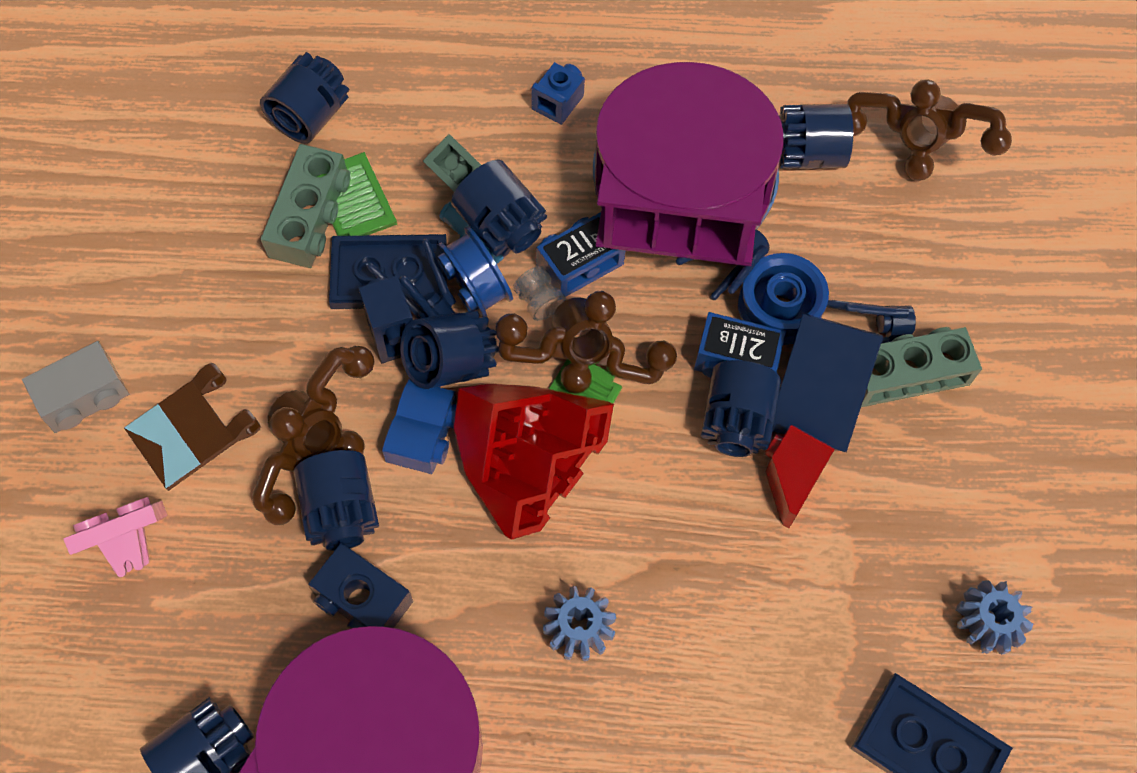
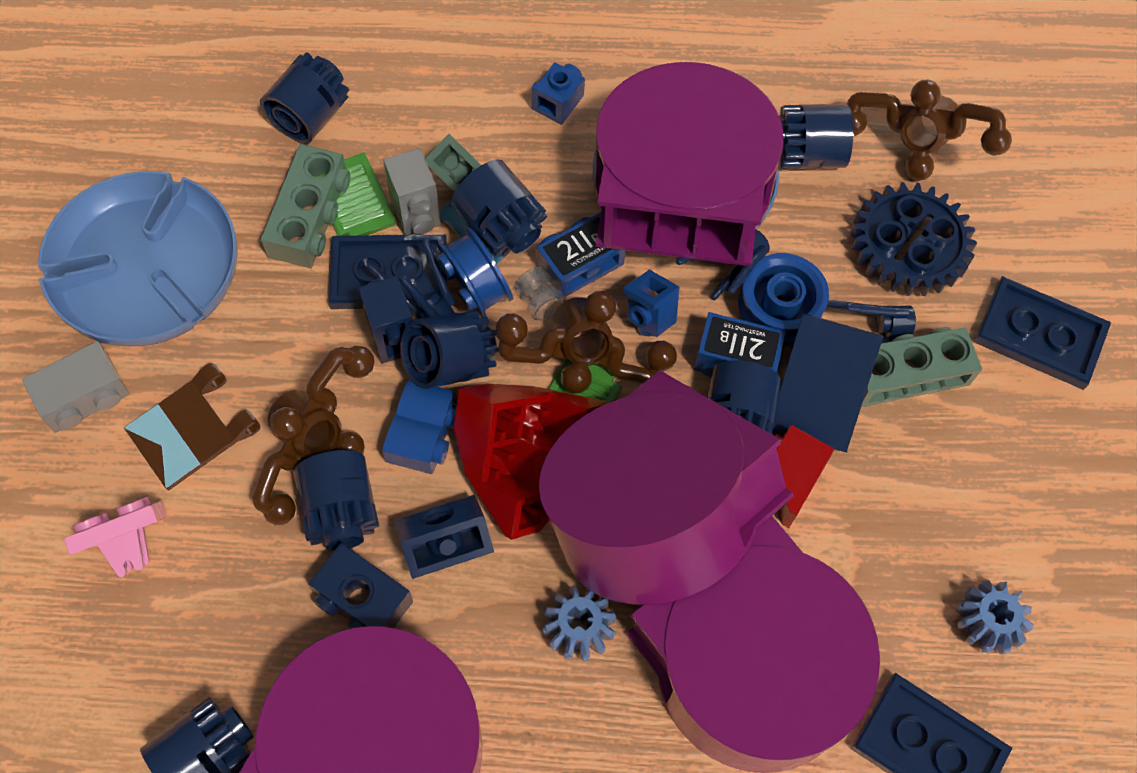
(138, 258): none -> medium blue piece
(412, 192): none -> light grey brick
(444, 536): none -> dark blue brick
(651, 313): none -> blue brick
(659, 492): none -> magenta brick
(765, 658): none -> magenta brick
(942, 258): none -> dark blue gear
(1043, 332): none -> dark blue tile

